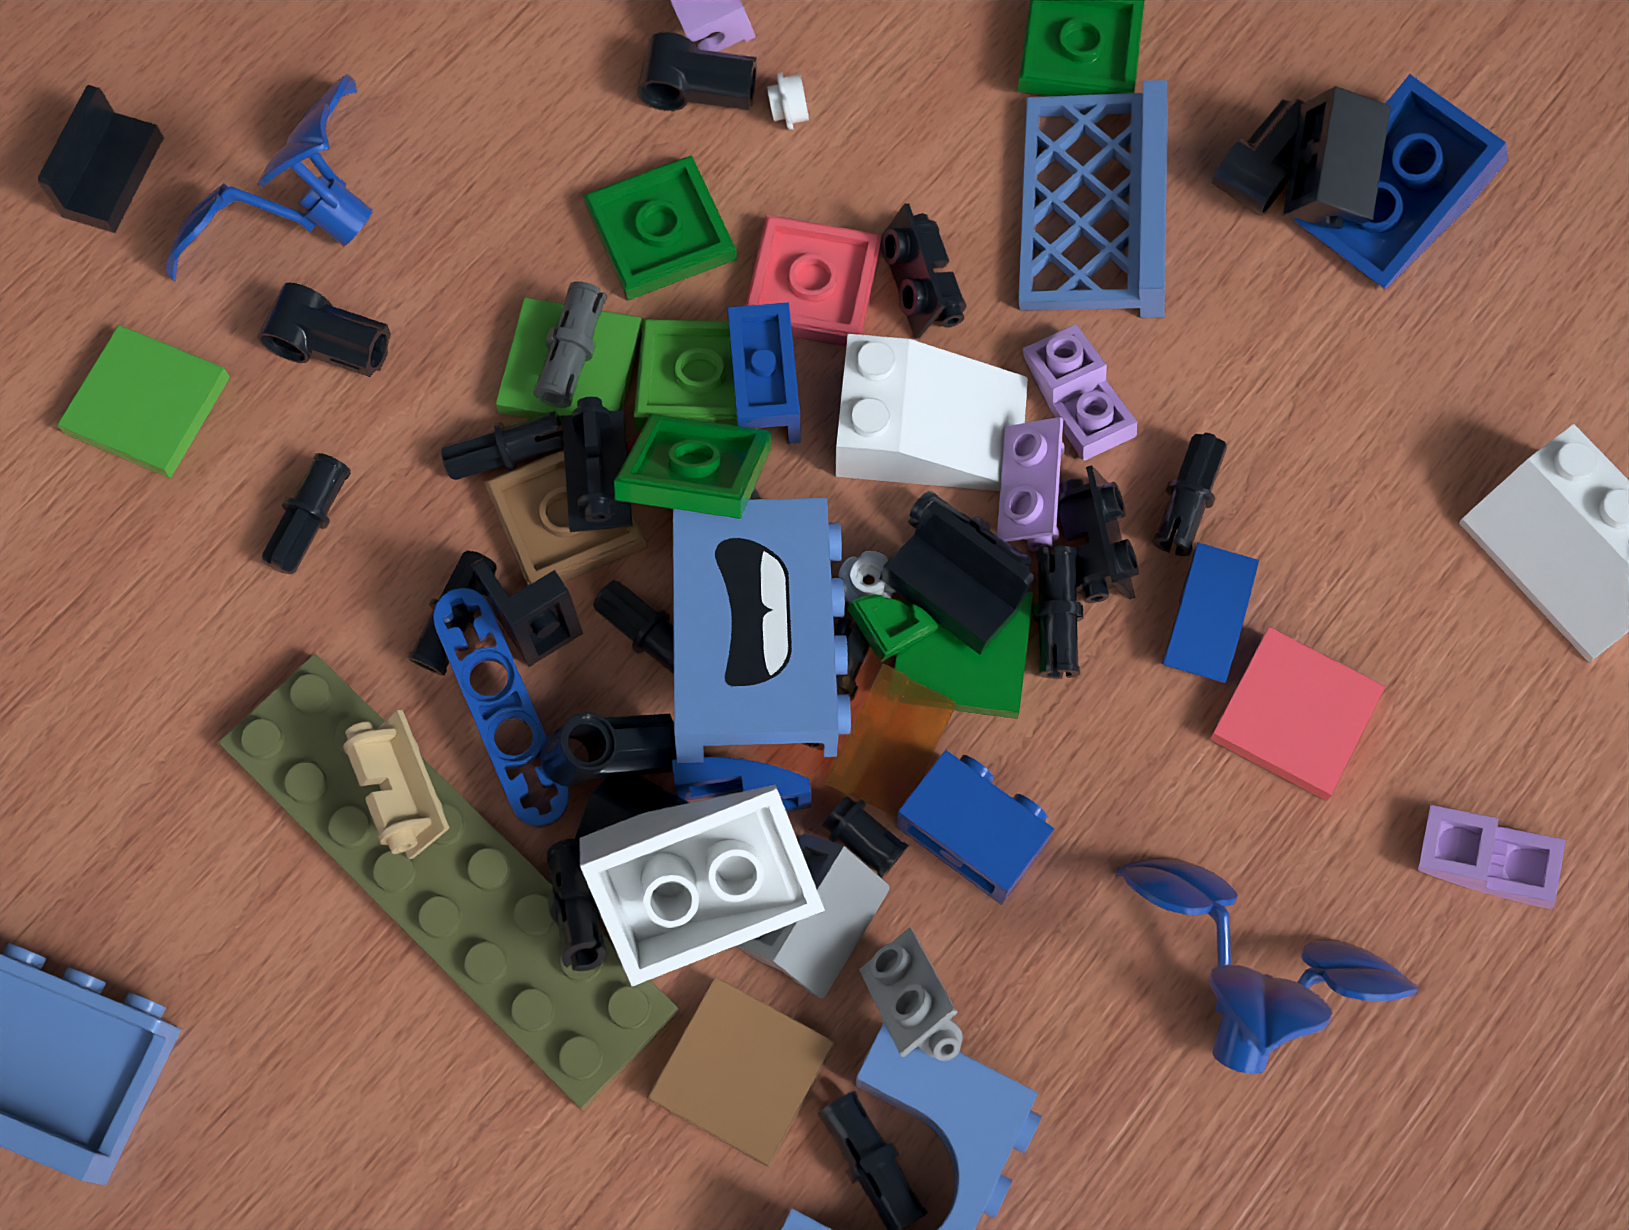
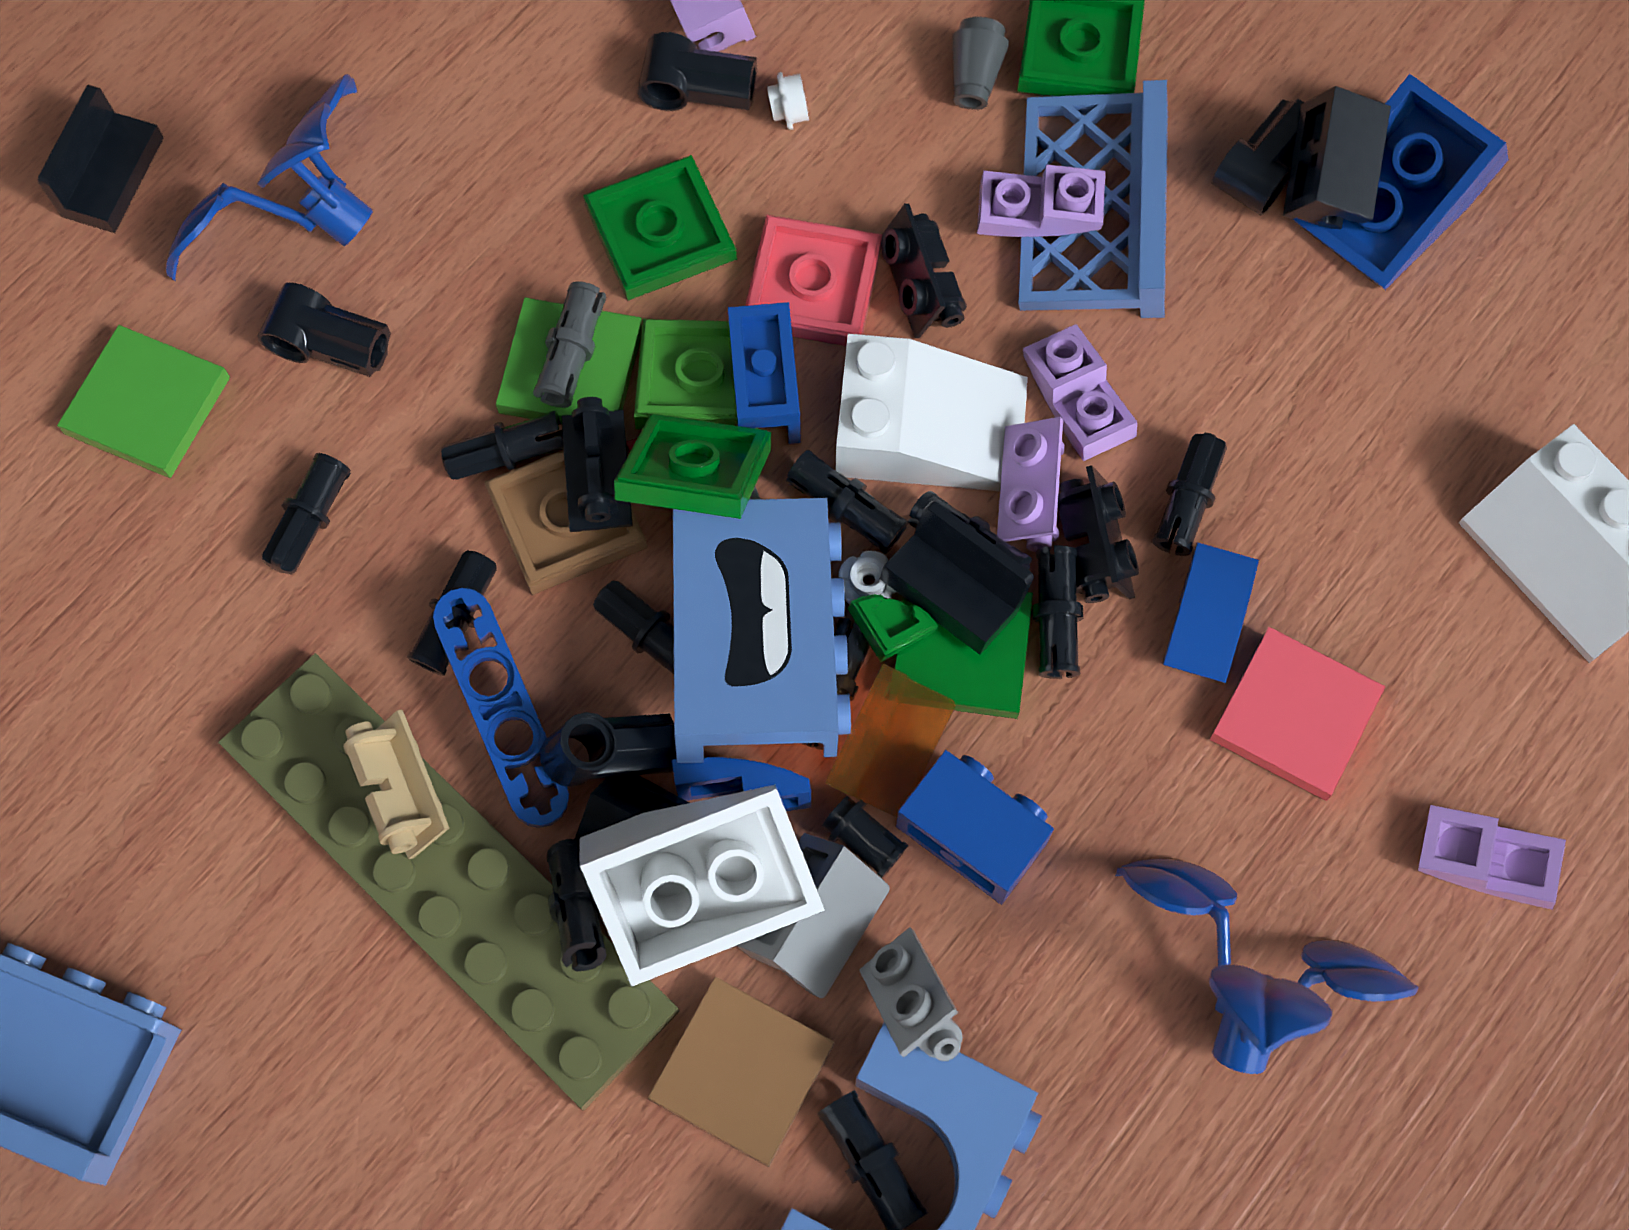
(536, 617): black panel -> none
(847, 501): none -> black pin
(977, 58): none -> dark grey cone
(1033, 206): none -> lavender slope

